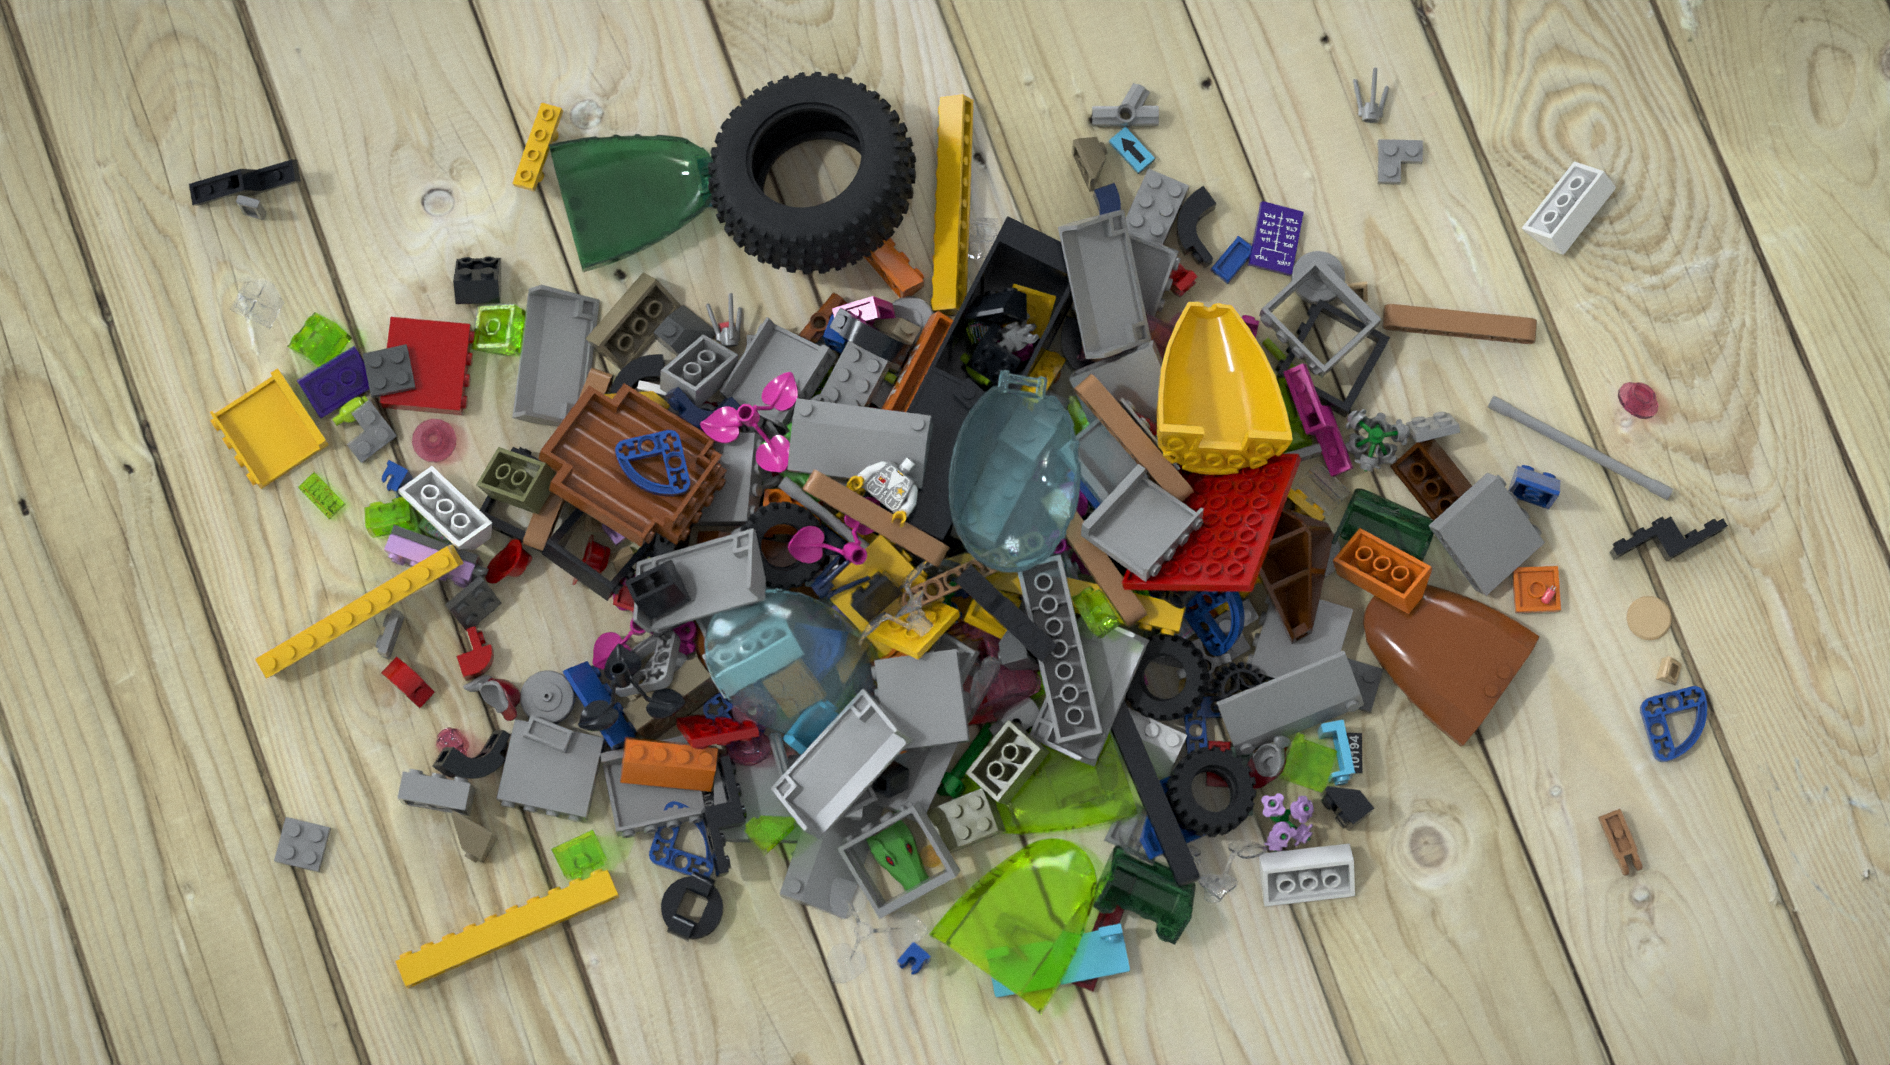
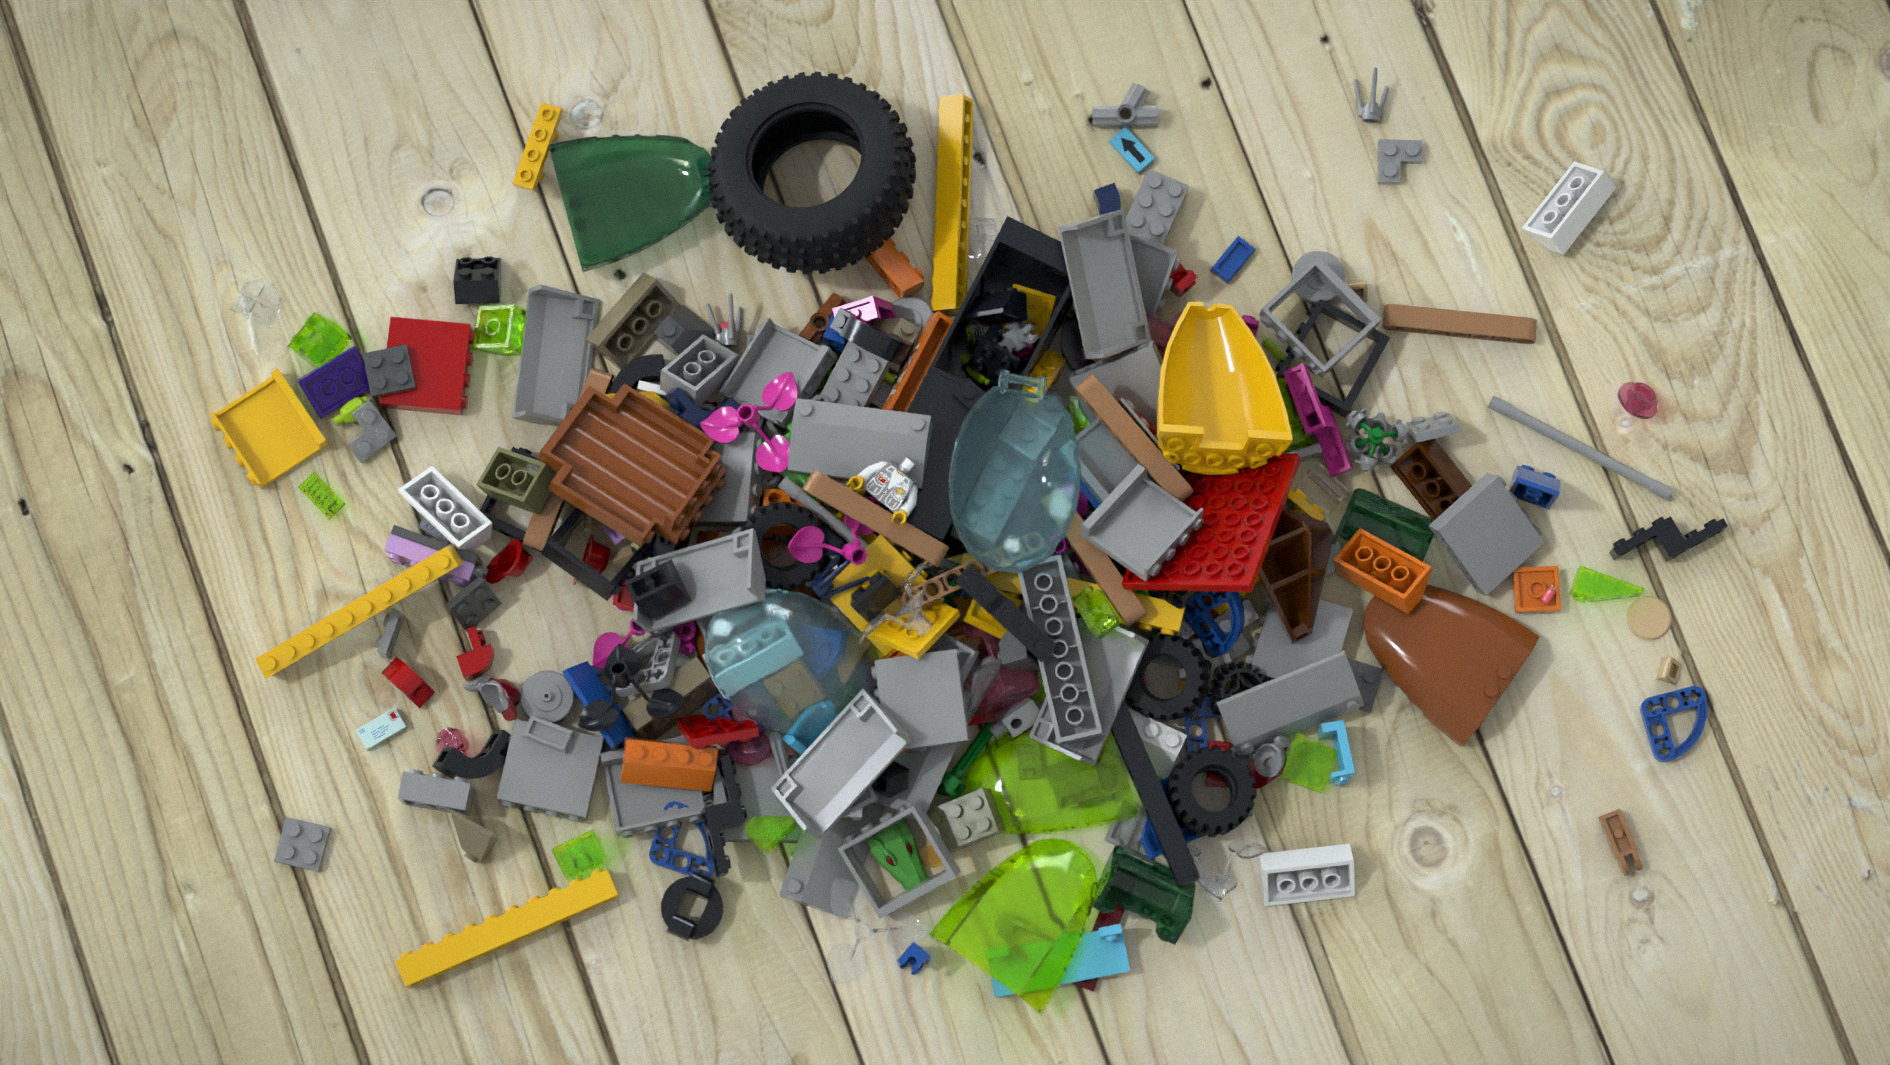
(244, 182): black bracket -> none
(251, 207): light grey tile -> none
(381, 729): none -> light aqua tile
(382, 517): clear neon green slope -> none
(399, 477): blue hinge -> none
(437, 450): clear pink piece -> none
(659, 449): blue beam -> none
(1007, 762): olive brick -> none
(1089, 158): dark tan slope -> none
(1193, 210): black arch -> none
(1275, 238): dark purple tile -> none
(1283, 828): lavender plant -> none
(1347, 804): black slope -> none
(1355, 745): black sticker -> none
(1596, 586): none -> clear neon green slope

